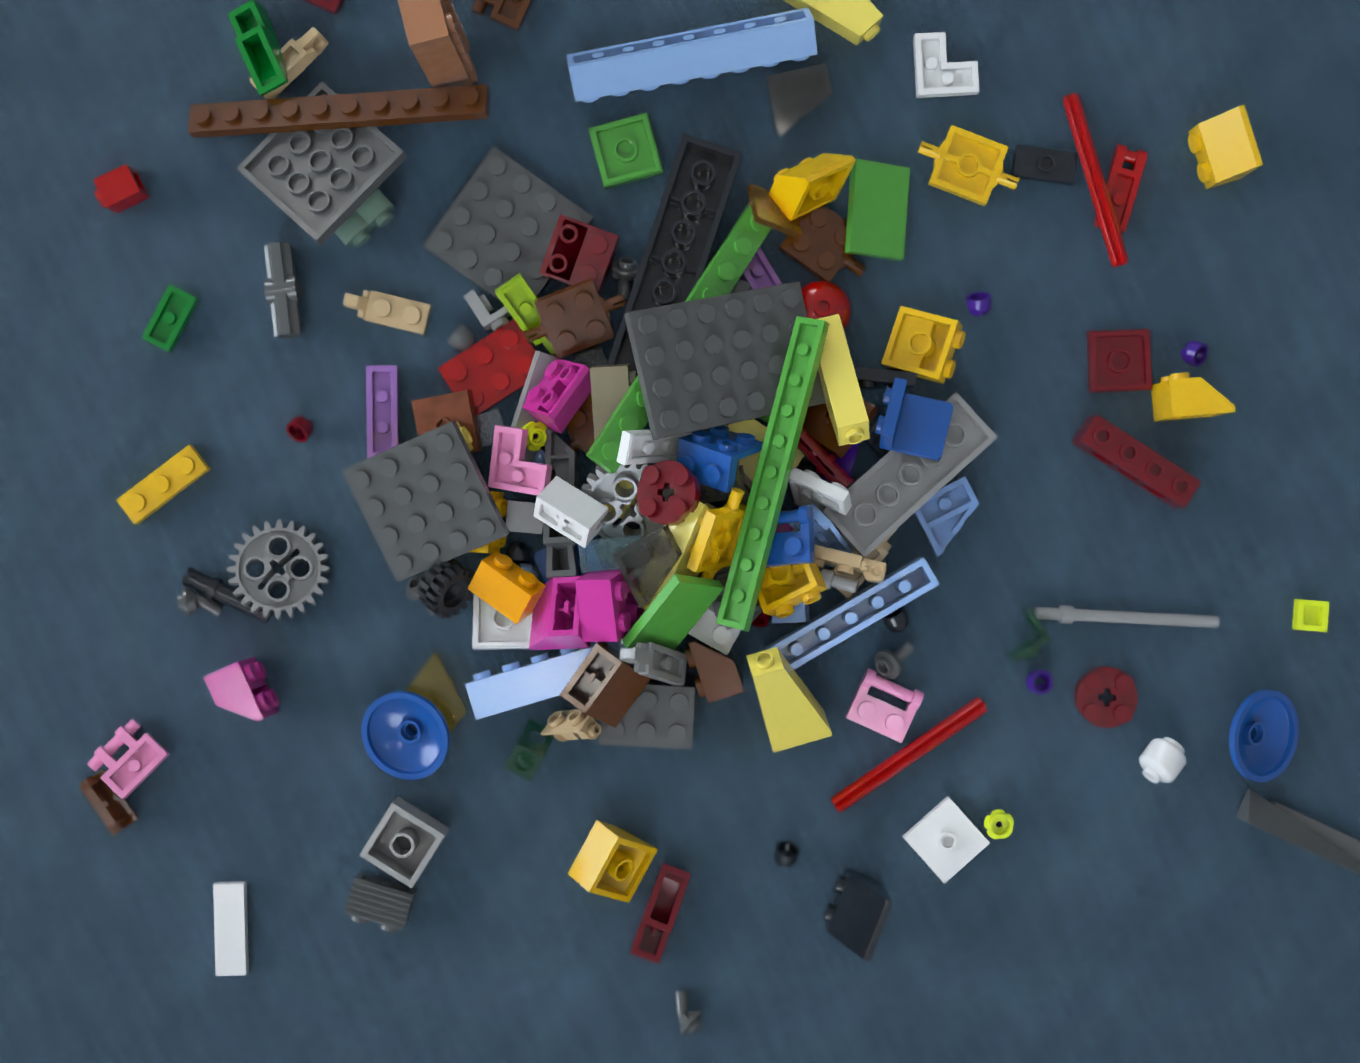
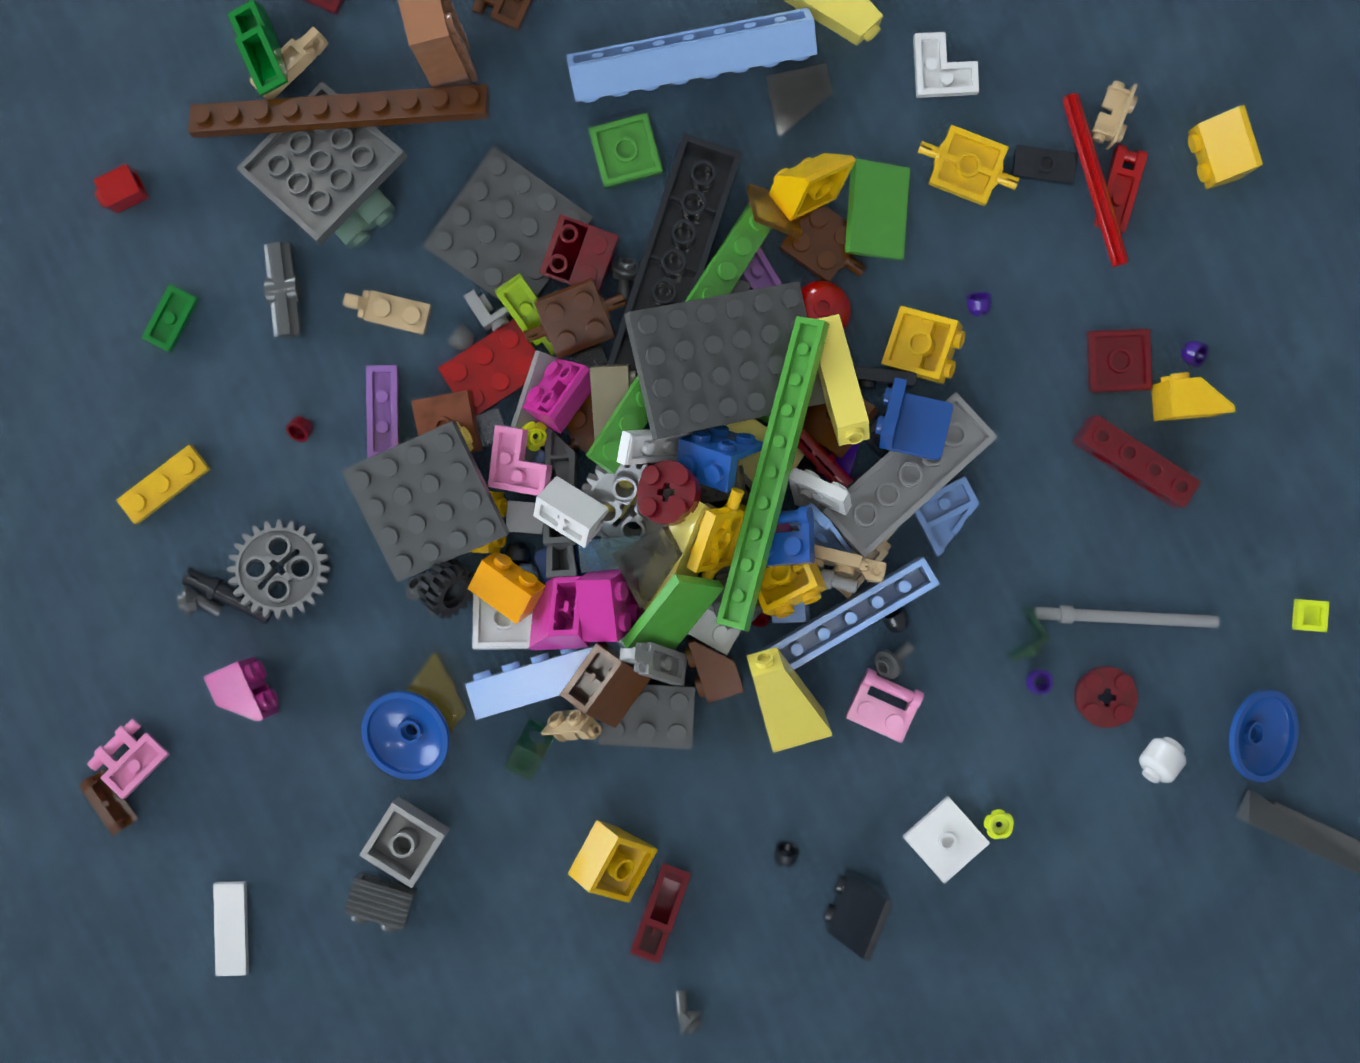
(909, 754): red axle -> none
(1111, 126): none -> tan hinge

